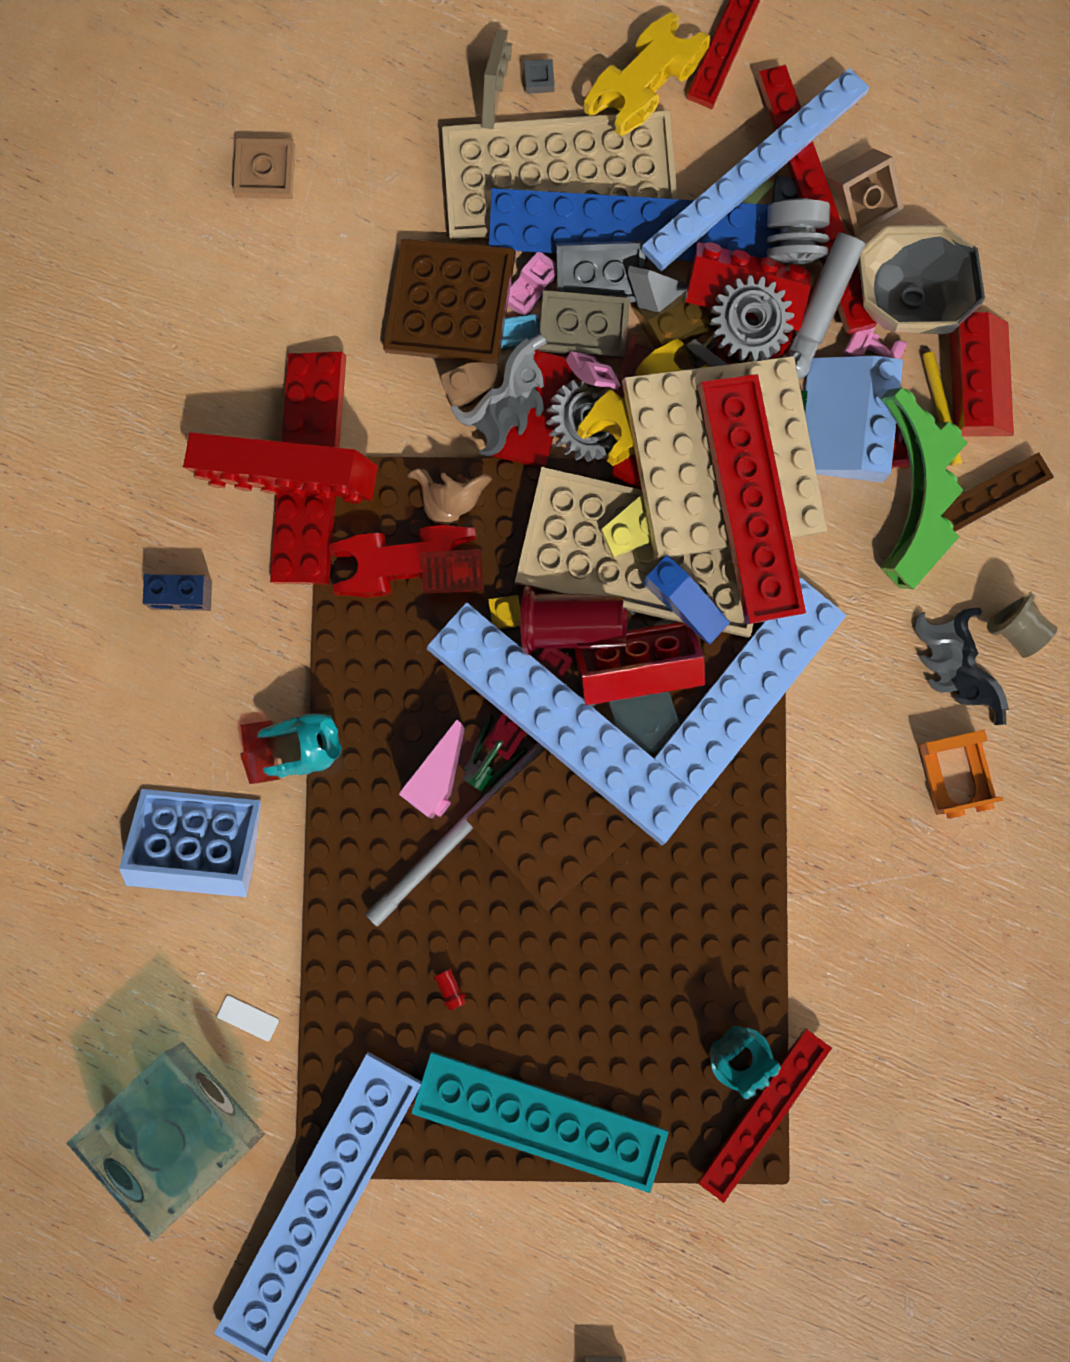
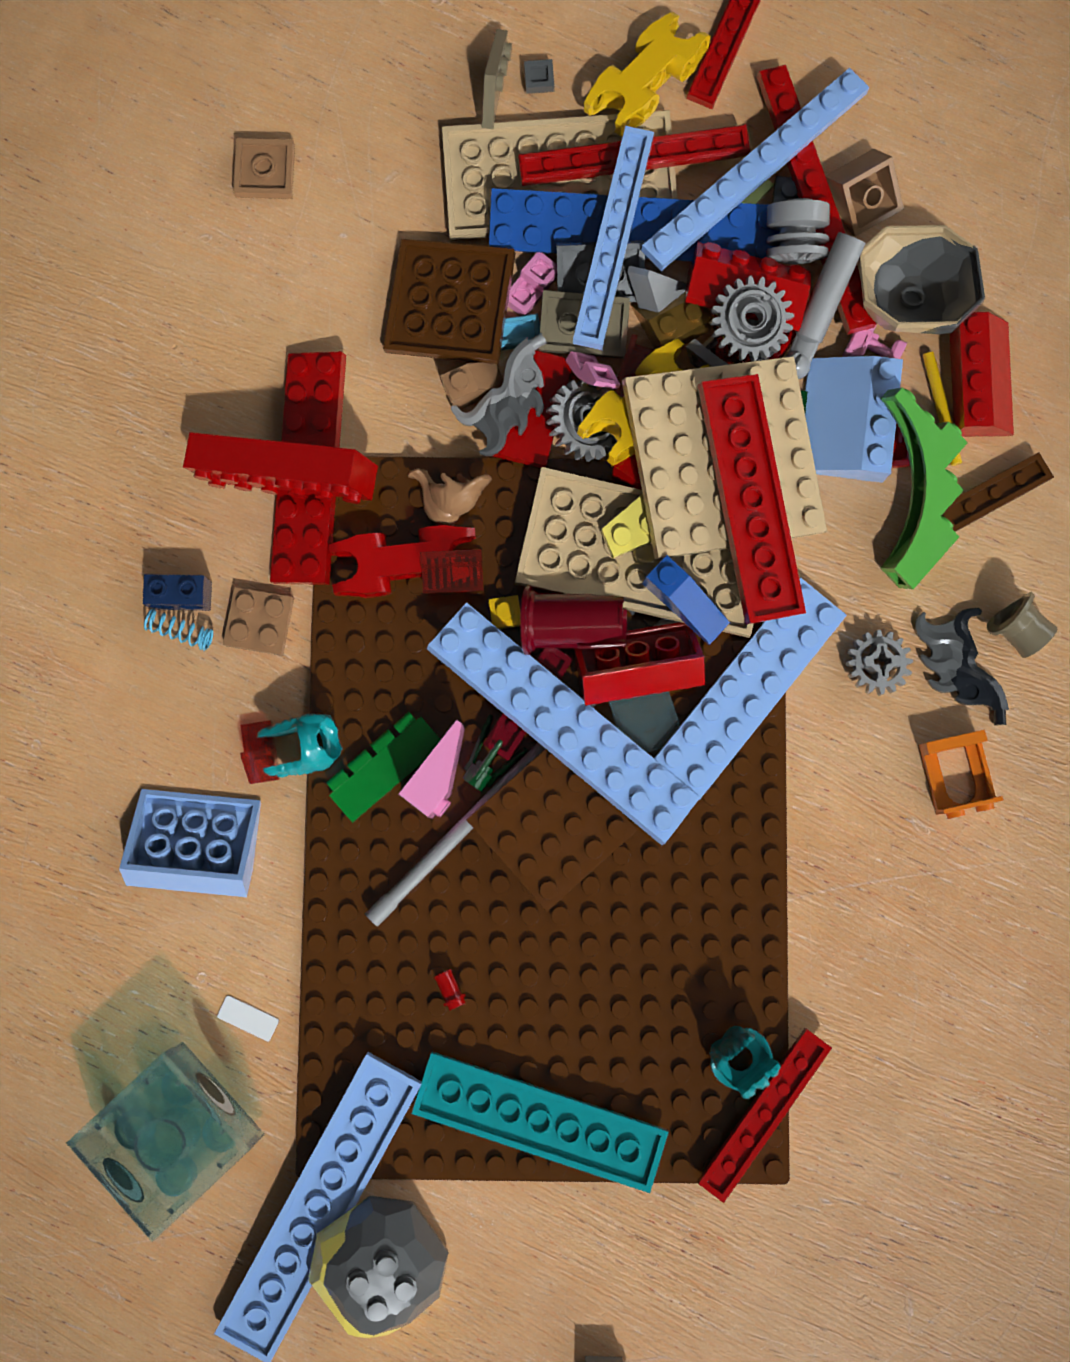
(204, 638): none -> medium azure piece
(258, 621): none -> medium nougat plate
(378, 1266): none -> dark grey rock
(380, 774): none -> green windscreen
(613, 238): none -> light blue plate
(665, 152): none -> red tile
(879, 650): none -> light grey gear

